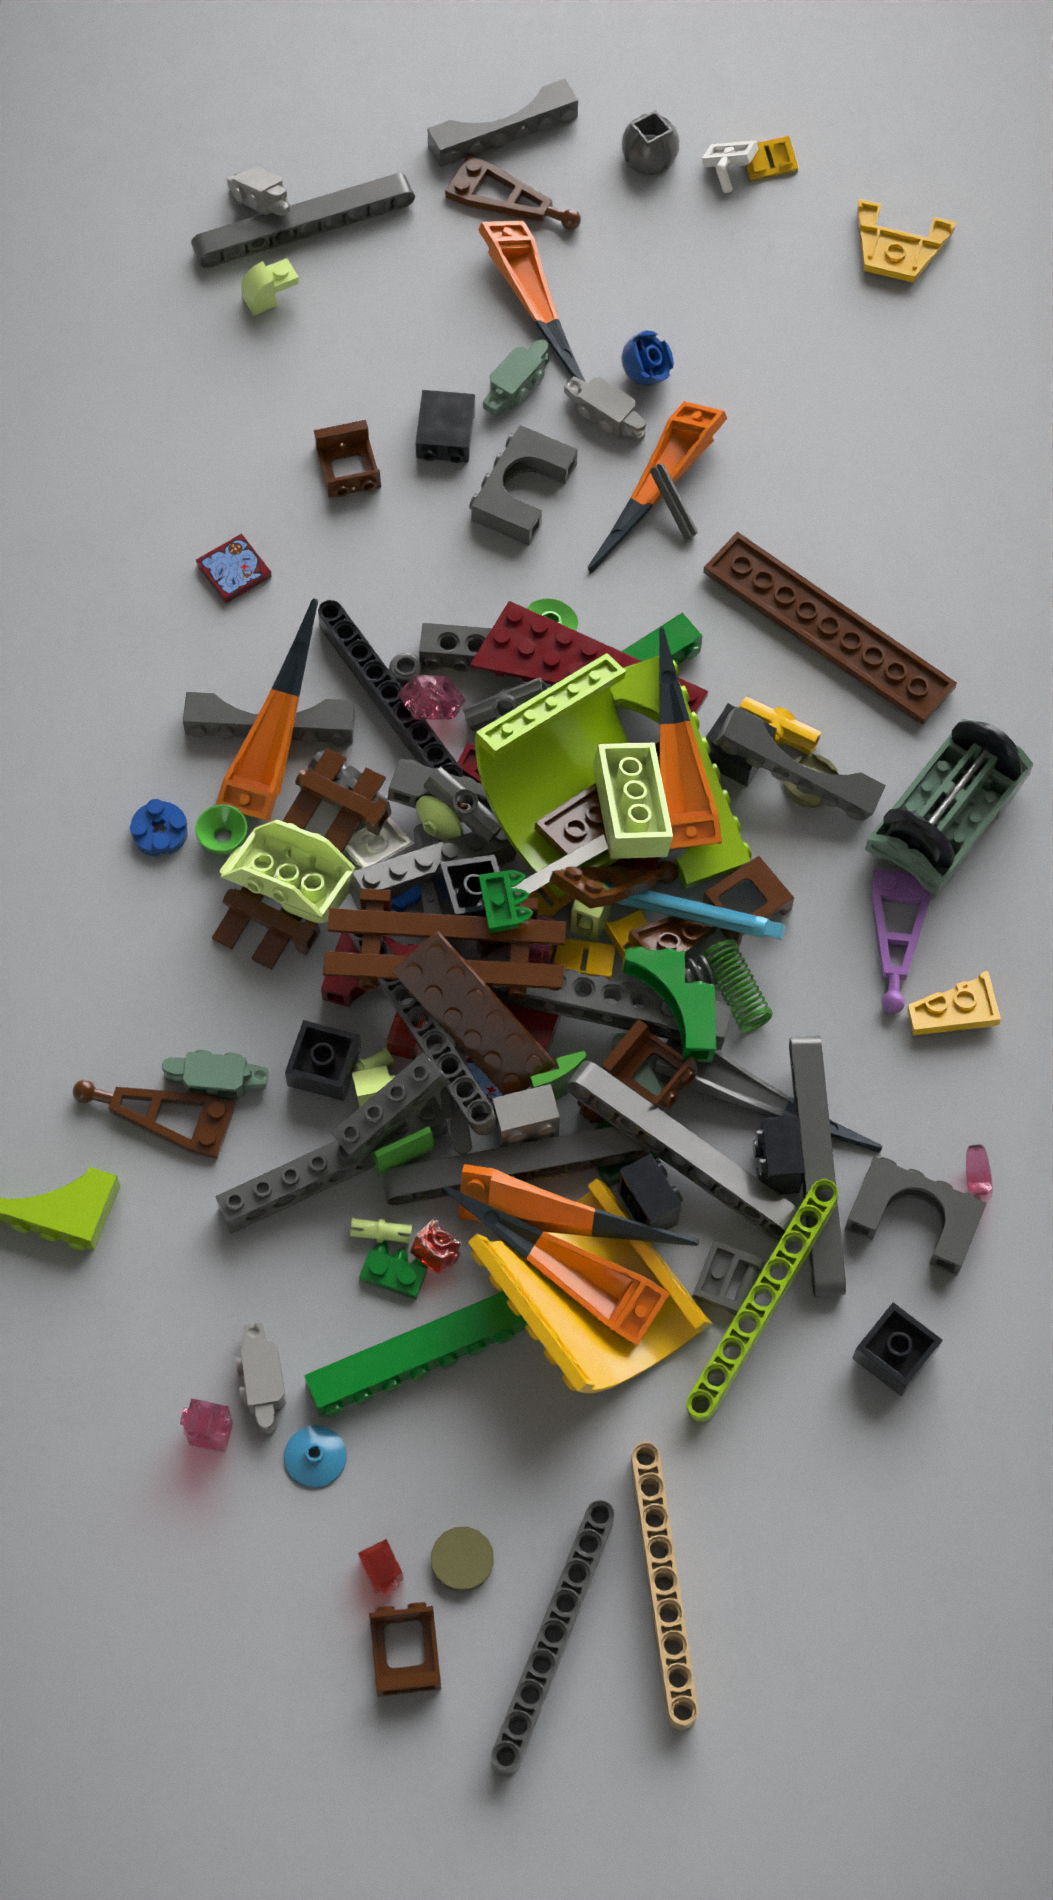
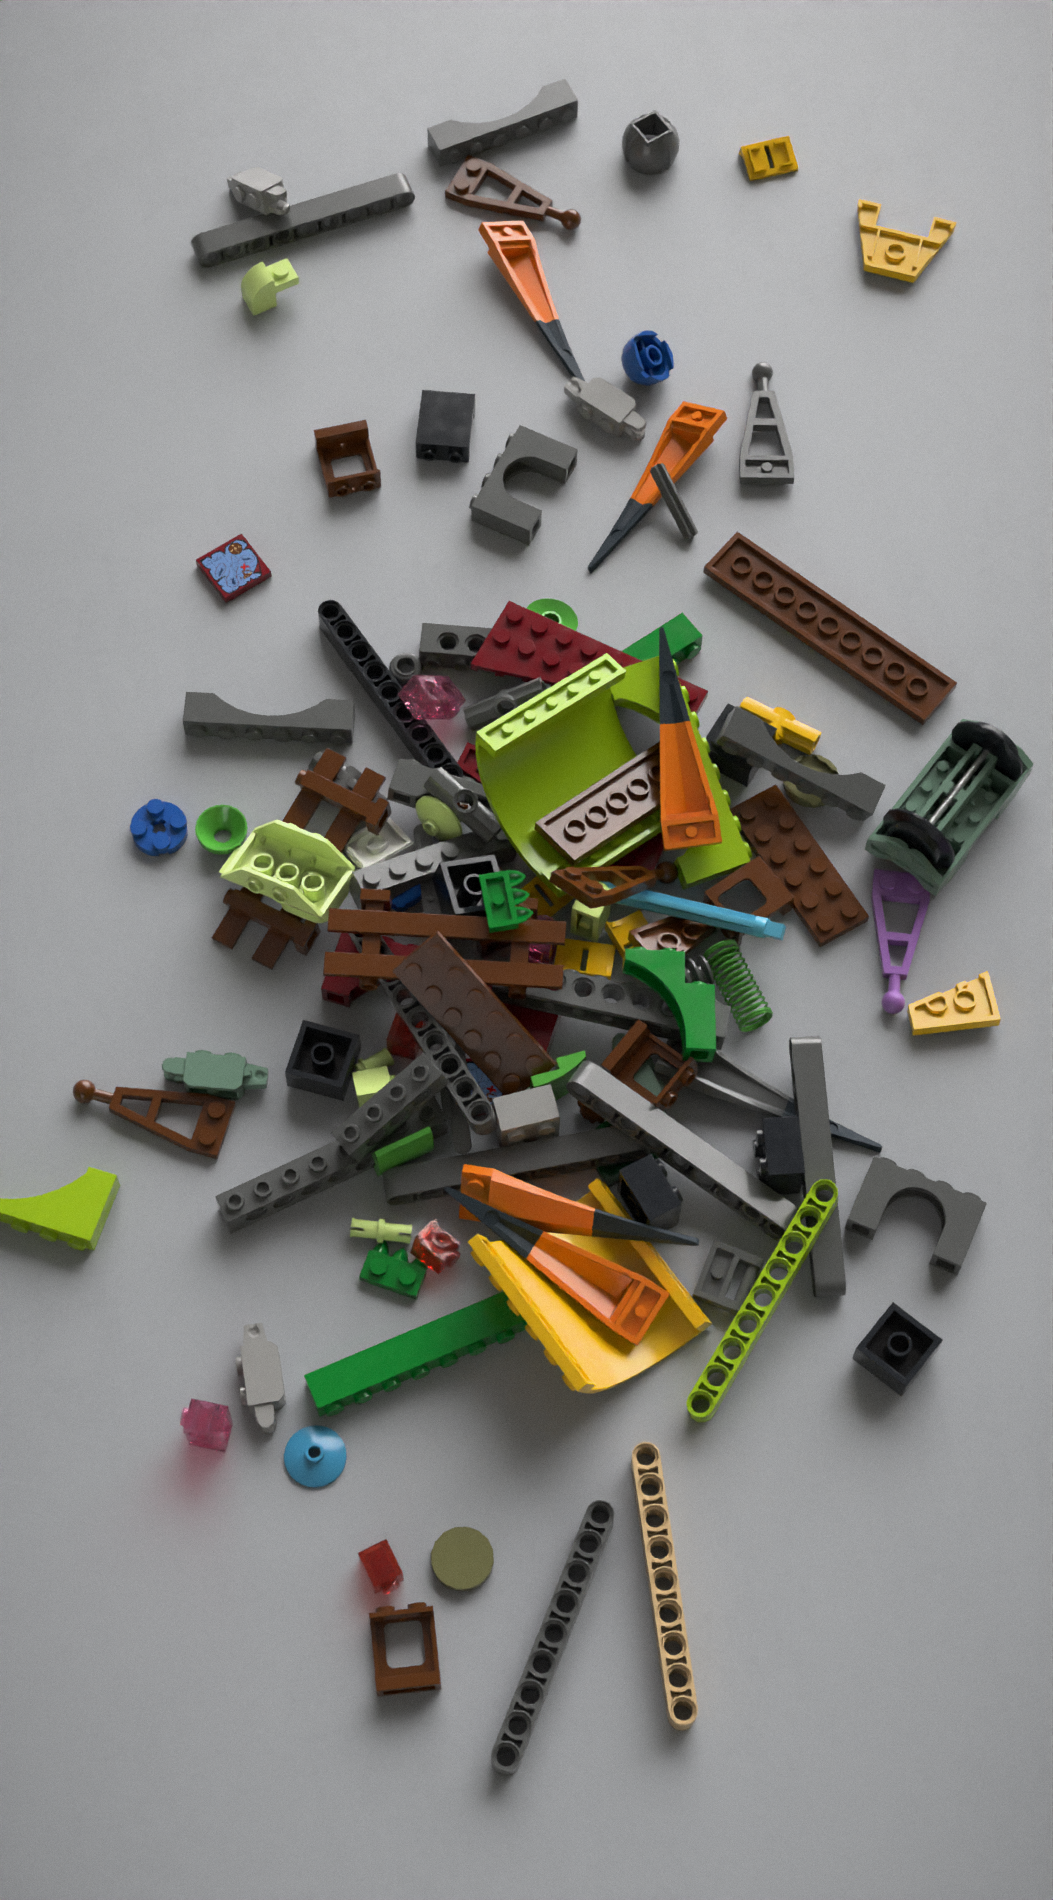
(261, 762): orange plate -> none
(516, 377): sand green hinge -> none
(571, 860): white sticker -> none
(632, 800): yellowish green brick -> none
(729, 154): white plate -> none
(765, 469): none -> plate
(795, 857): none -> reddish brown plate
(978, 1172): clear pink helmet -> none

